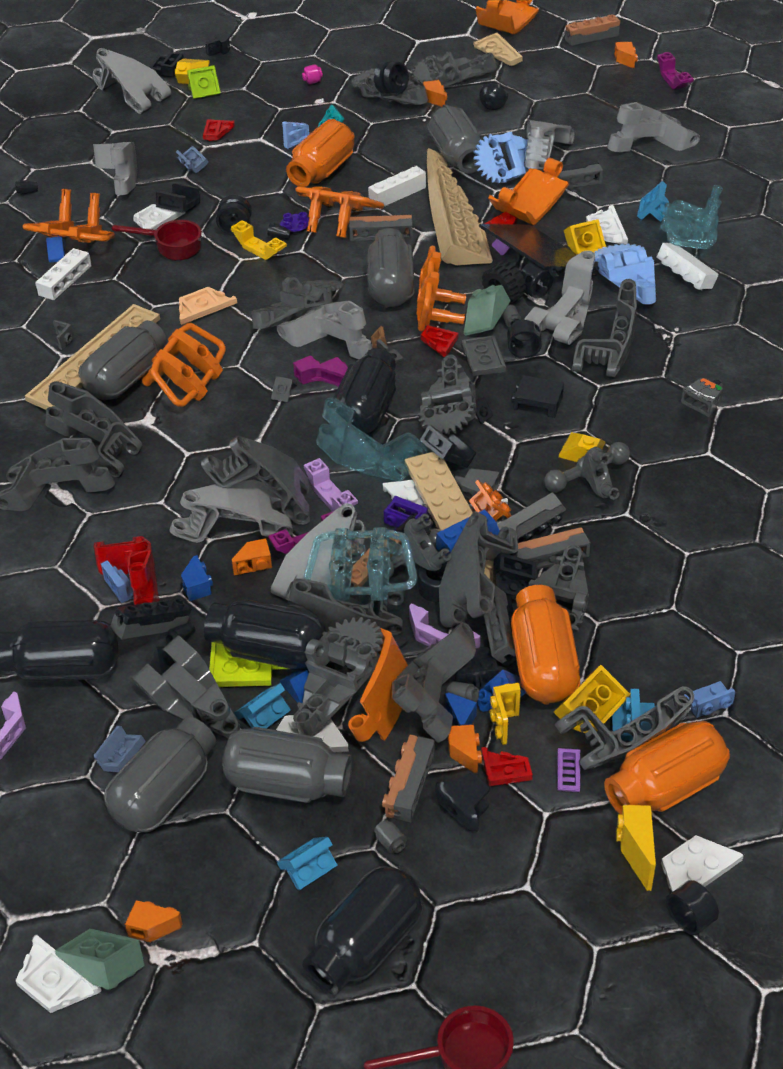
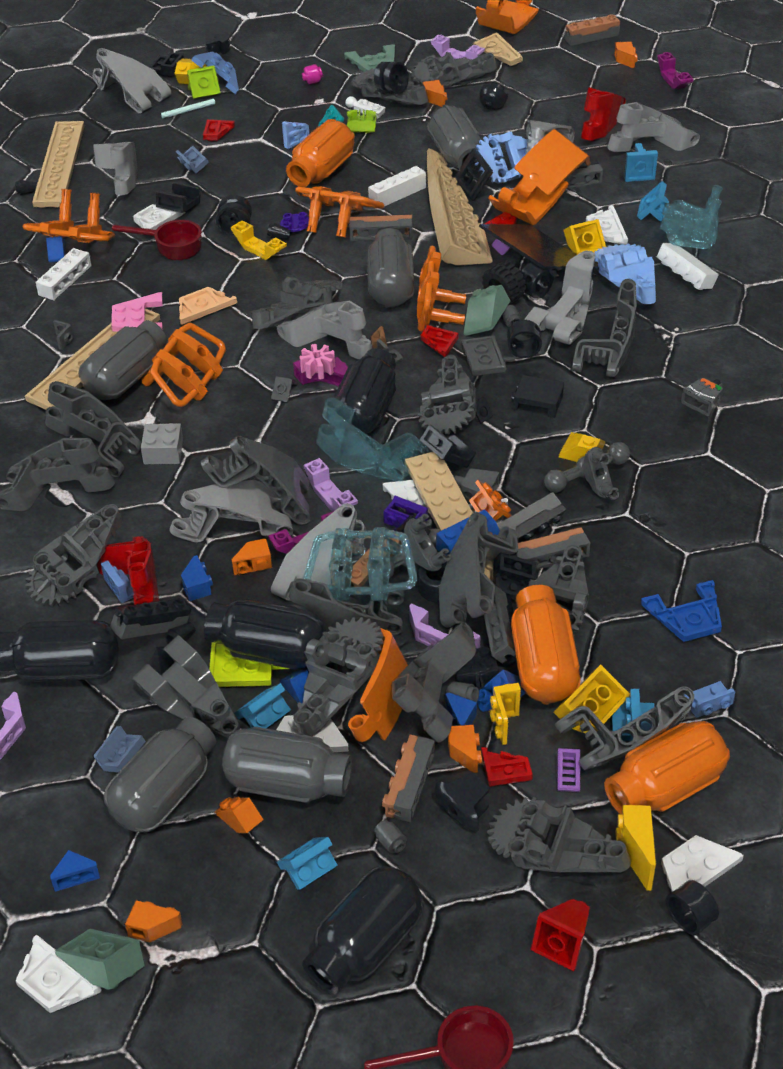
(58, 163): none -> tan plate
(73, 871): none -> blue slope
(86, 542): none -> dark grey connector
(133, 311): none -> bright pink wing
(162, 443): none -> light grey brick
(188, 108): none -> light aqua bar
(222, 68): none -> medium blue wing
(239, 814): none -> orange slope
(317, 361): none -> bright pink gear
(361, 123): none -> lime hinge
(365, 105): none -> white plate
(371, 61): none -> sand green wing
(442, 45): none -> lavender slope
(474, 155): none -> black piece
(549, 164): none -> orange panel
(561, 932): none -> red slope
(575, 847): none -> dark grey connector
(603, 113): none -> red piece
(640, 164): none -> dark azure bracket
(690, 619): none -> blue wing

